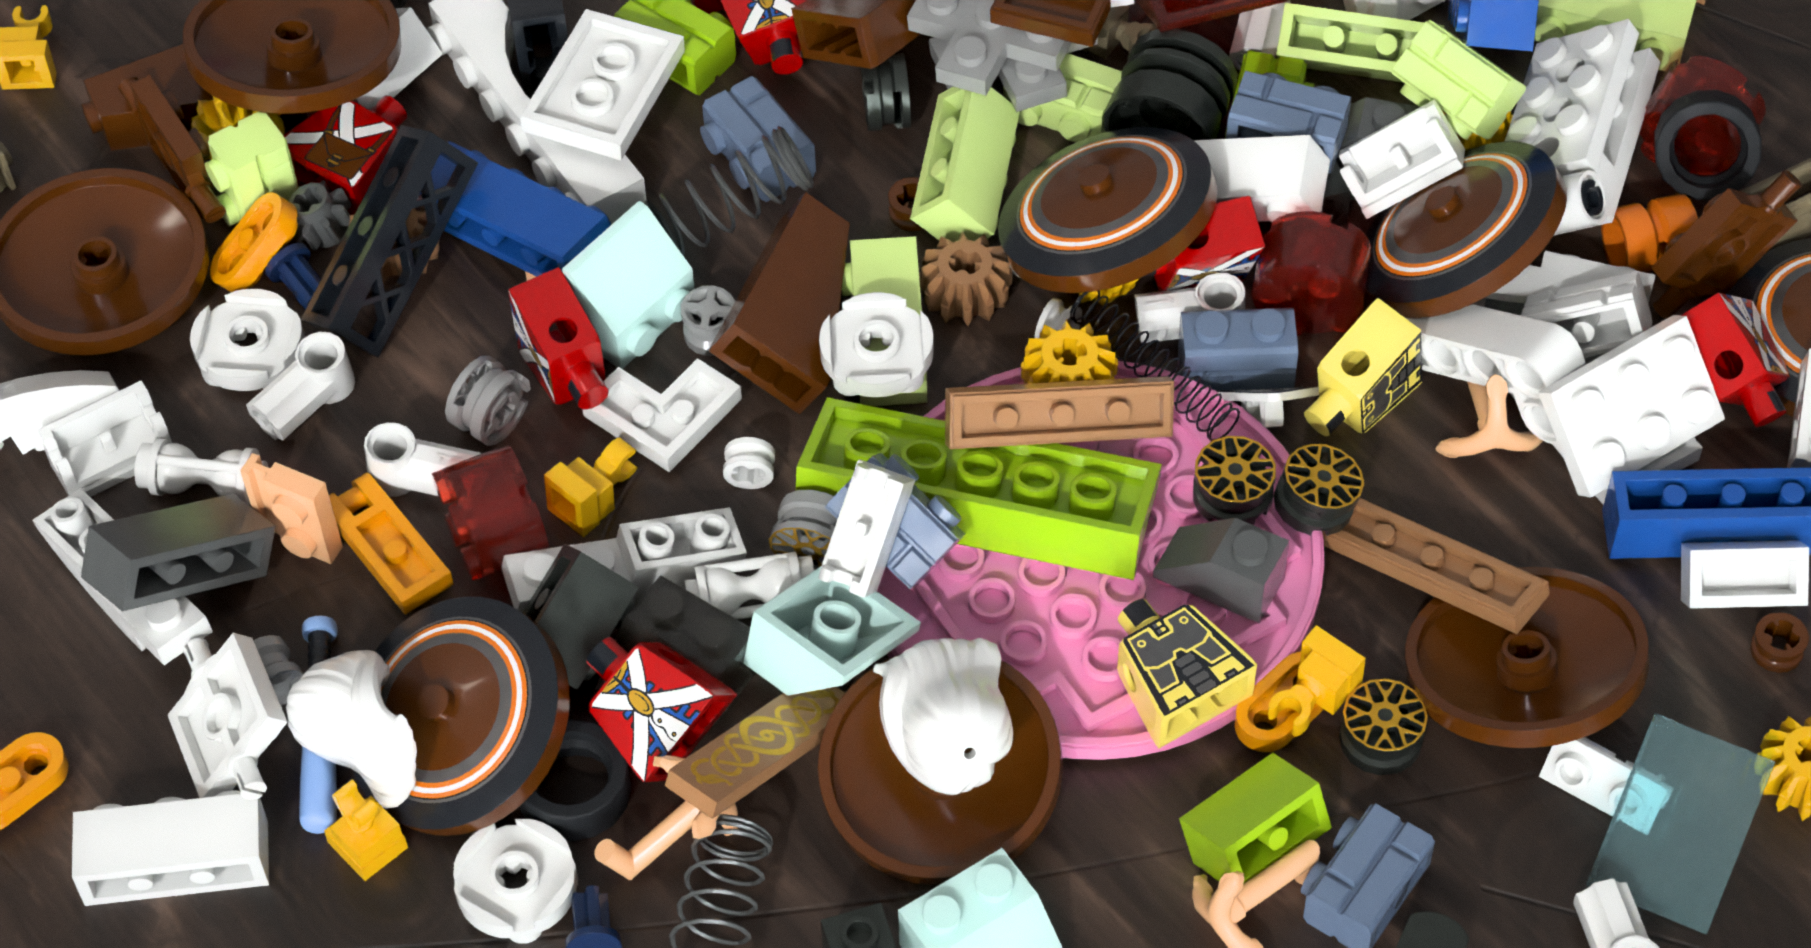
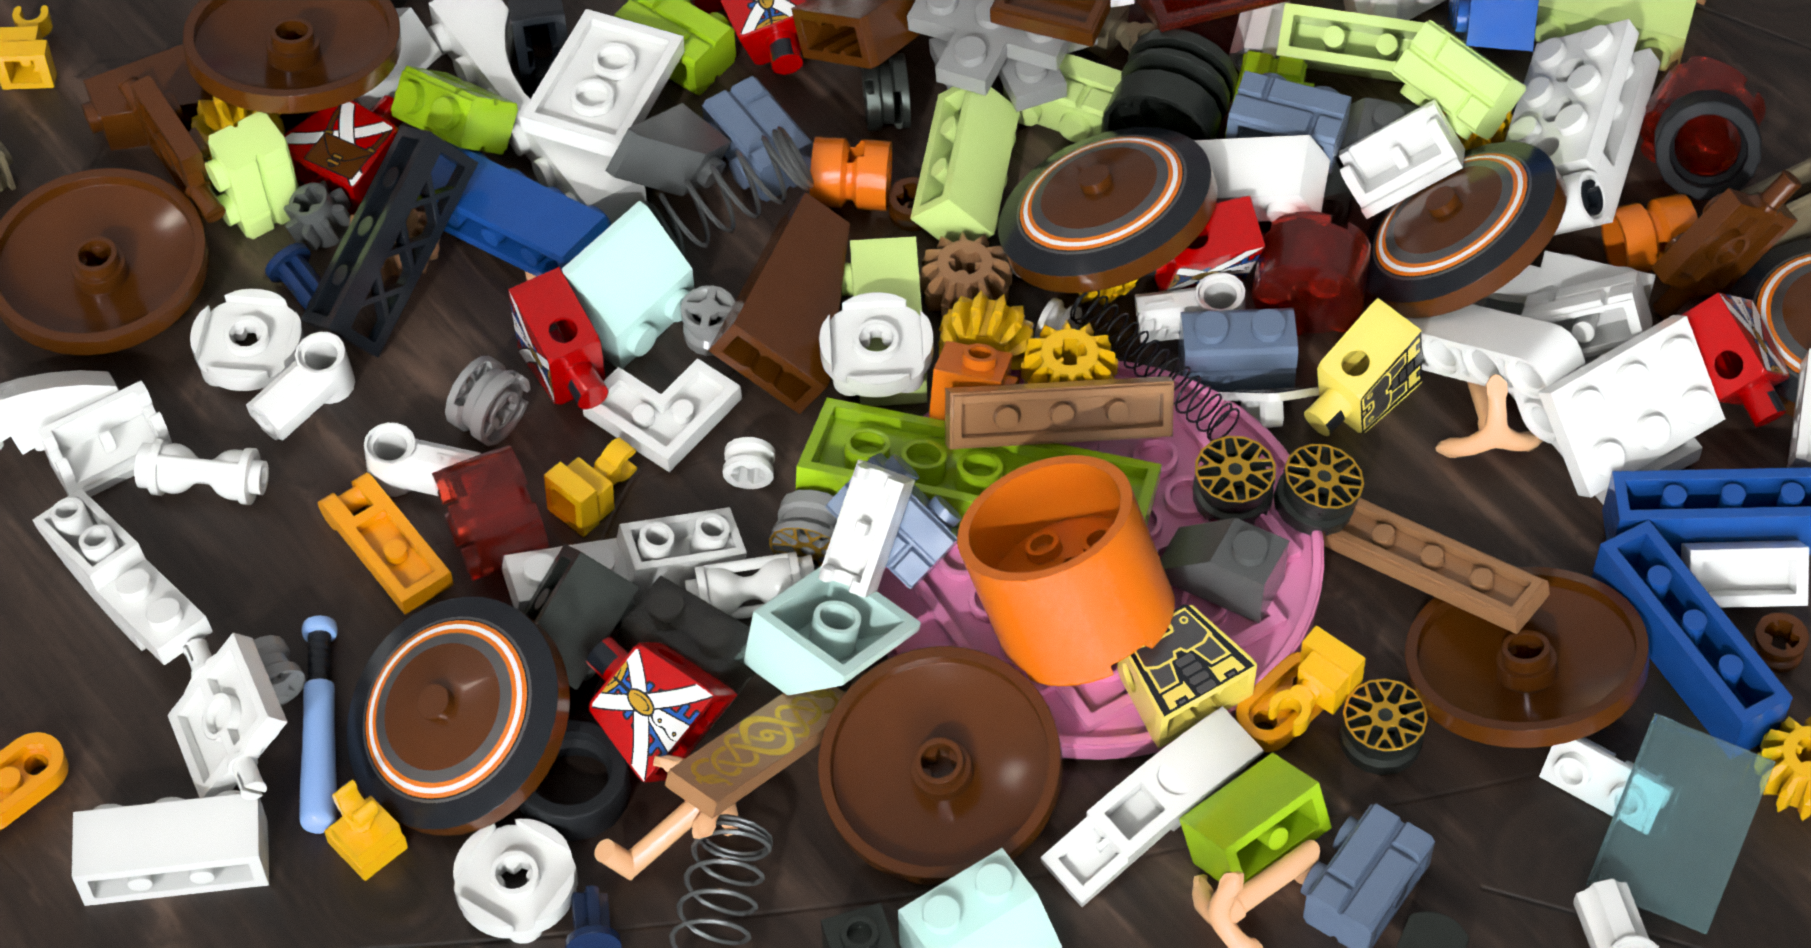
(177, 551): dark grey brick -> none
(254, 242): light orange plate -> none
(296, 507): light nougat plate -> none
(343, 719): white piece -> none
(454, 110): none -> lime brick
(668, 150): none -> dark grey slope
(851, 173): none -> orange wheel
(938, 705): white piece -> none
(968, 367): none -> orange brick
(989, 324): none -> yellow gear
(1066, 569): none -> orange brick
(1150, 804): none -> white slope
(1693, 639): none -> blue brick

